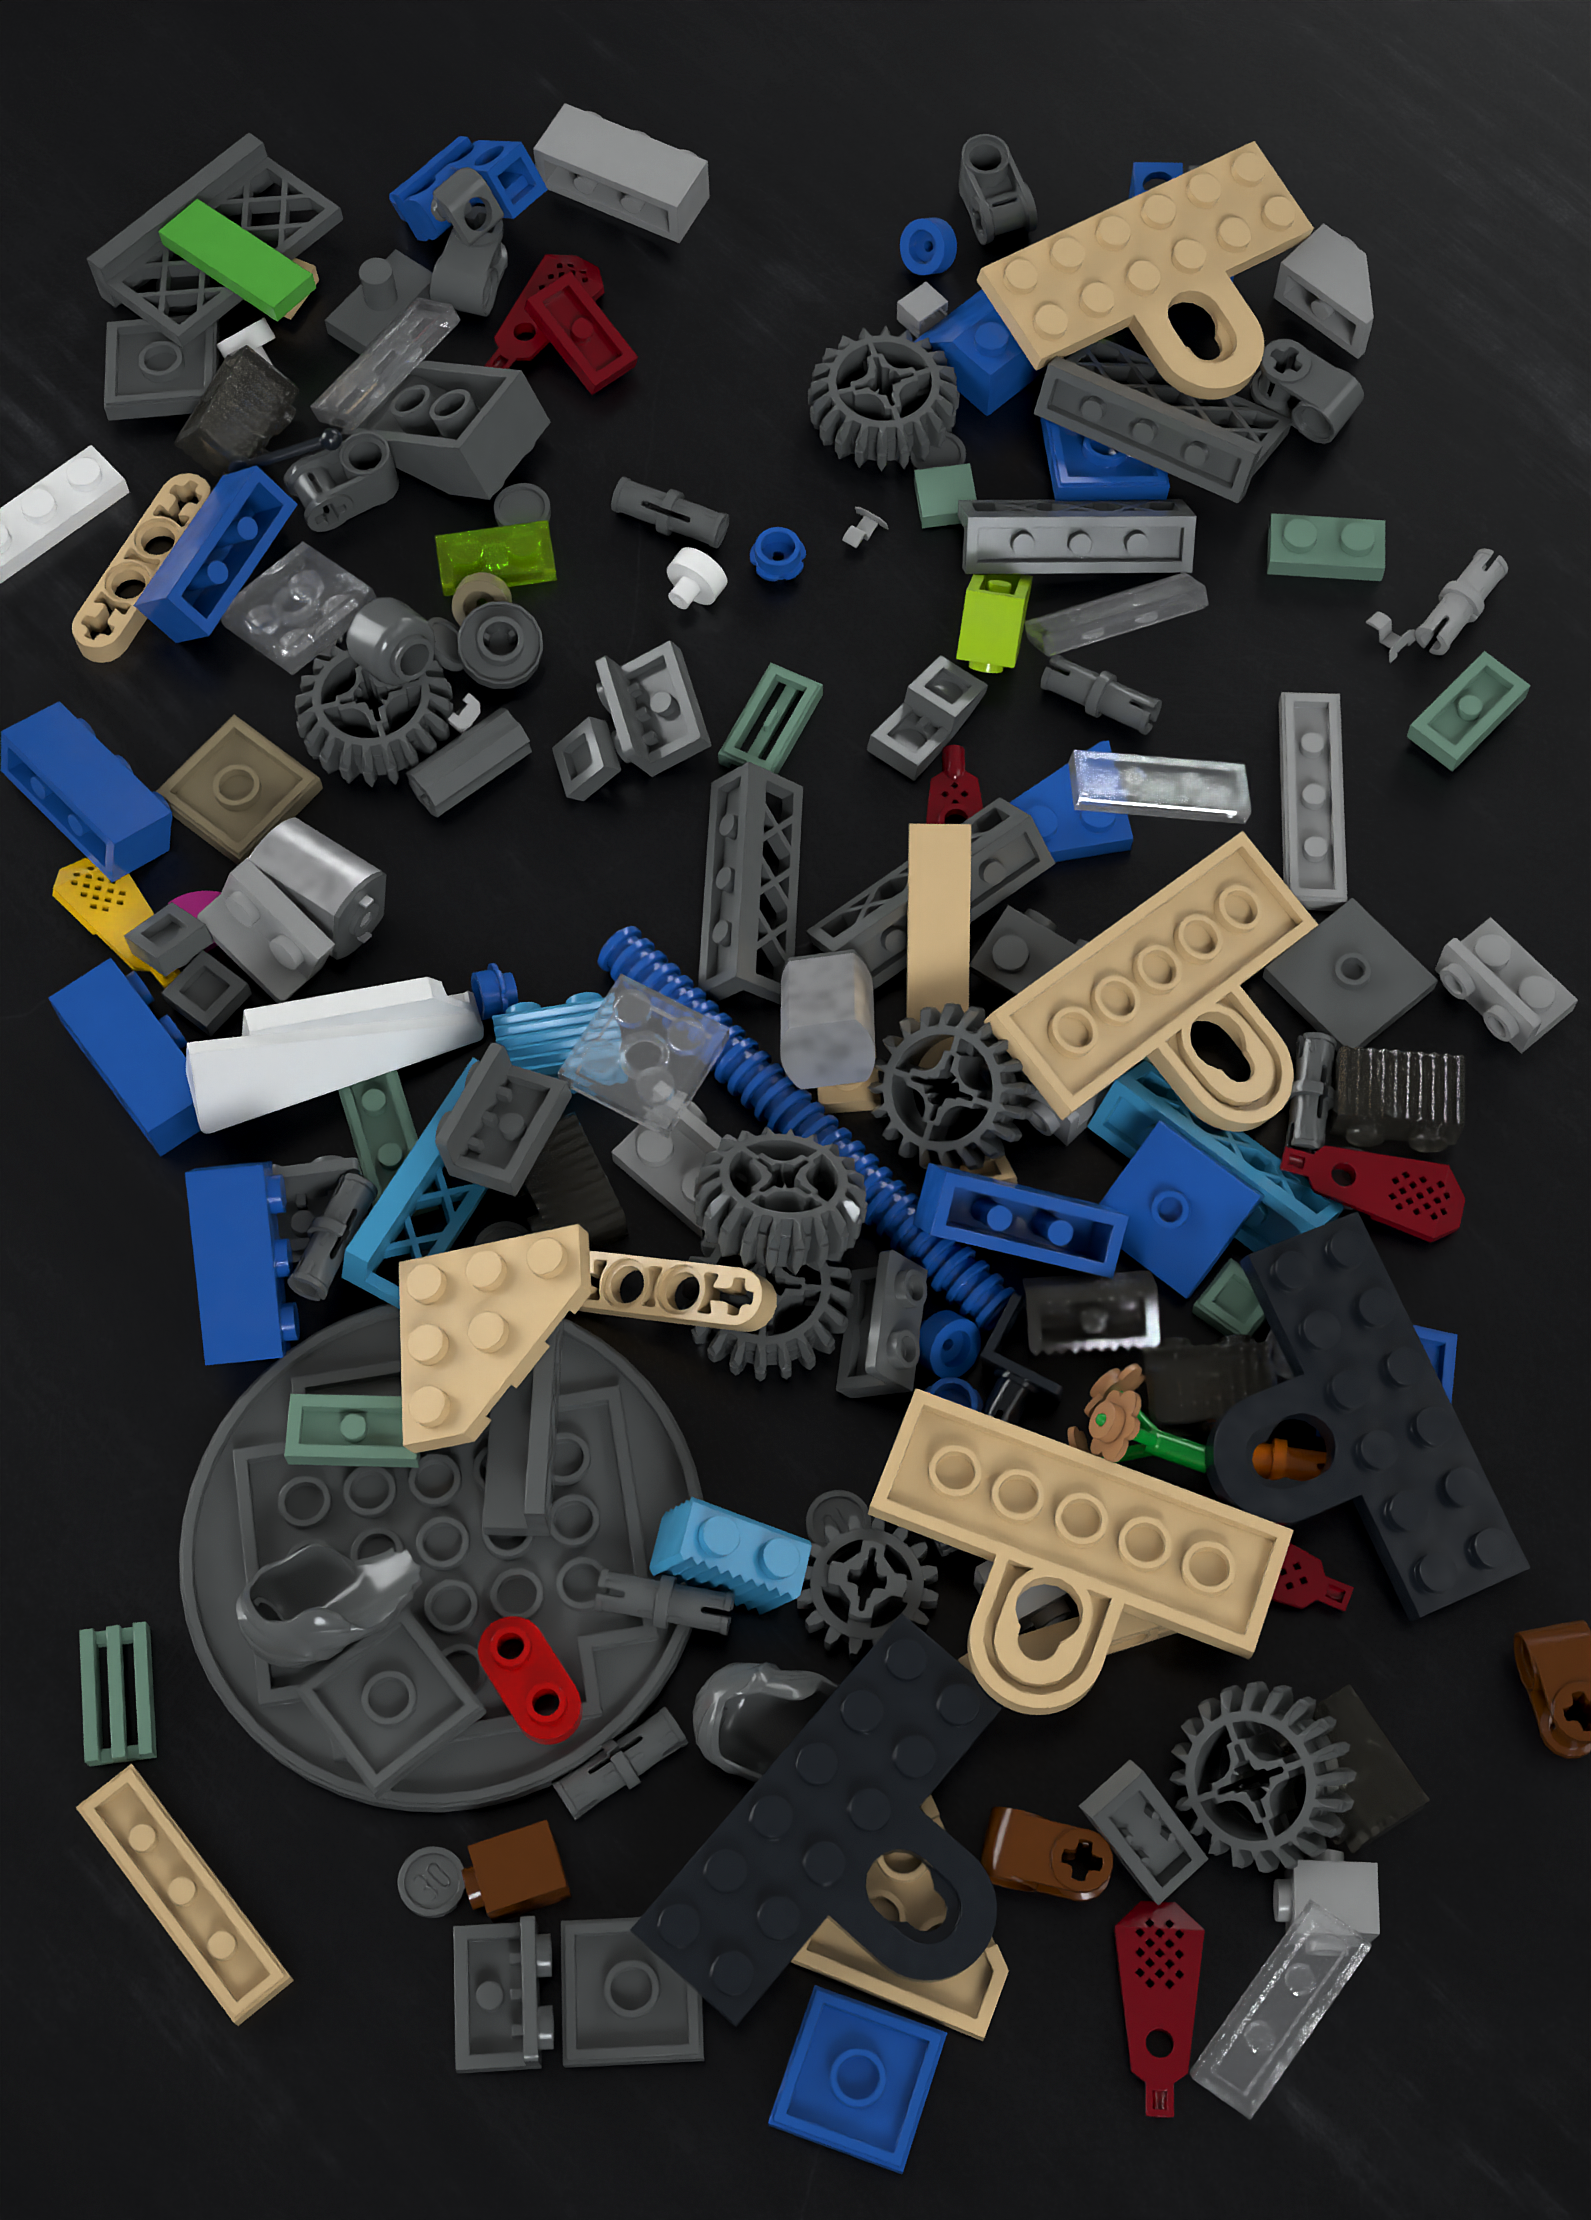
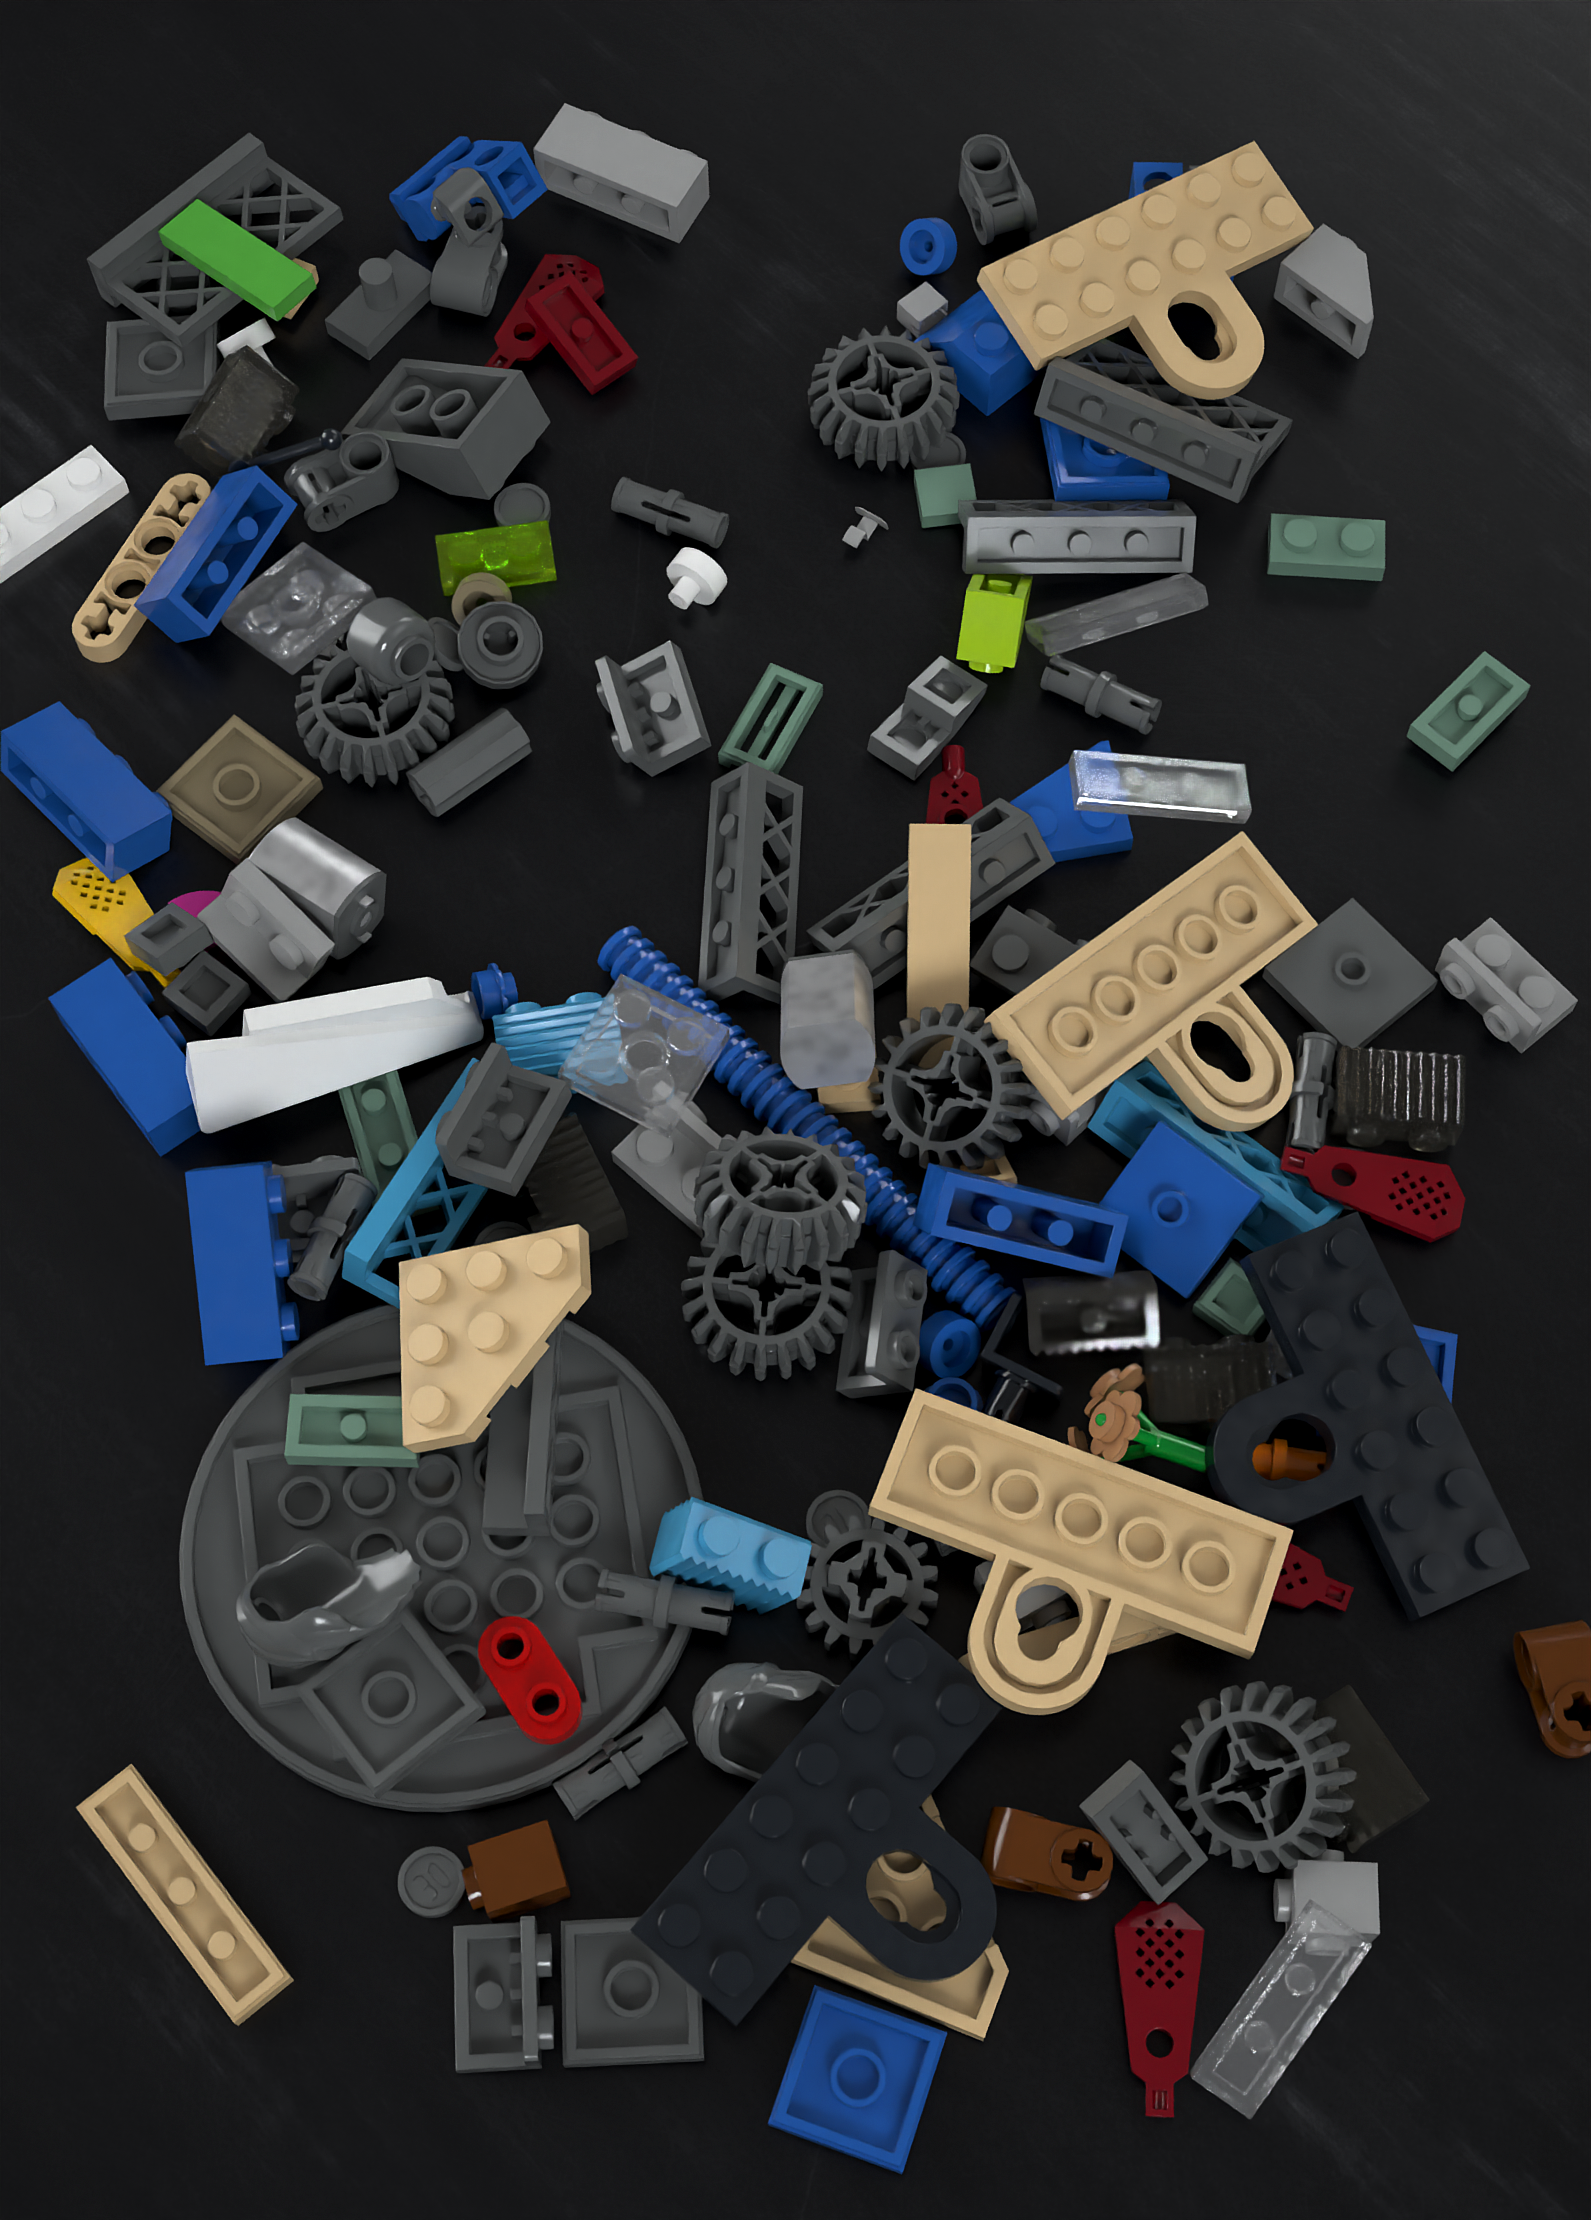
(113, 1639): sand green tile -> none
(385, 363): clear tile -> none
(464, 717): light grey piece -> none
(586, 758): dark grey plate -> none
(659, 1290): tan beam -> none
(778, 542): blue plate -> none
(1309, 393): dark grey piece -> none
(1313, 799): light grey tile -> none
(1387, 637): light grey piece -> none
(1461, 601): light grey pin -> none

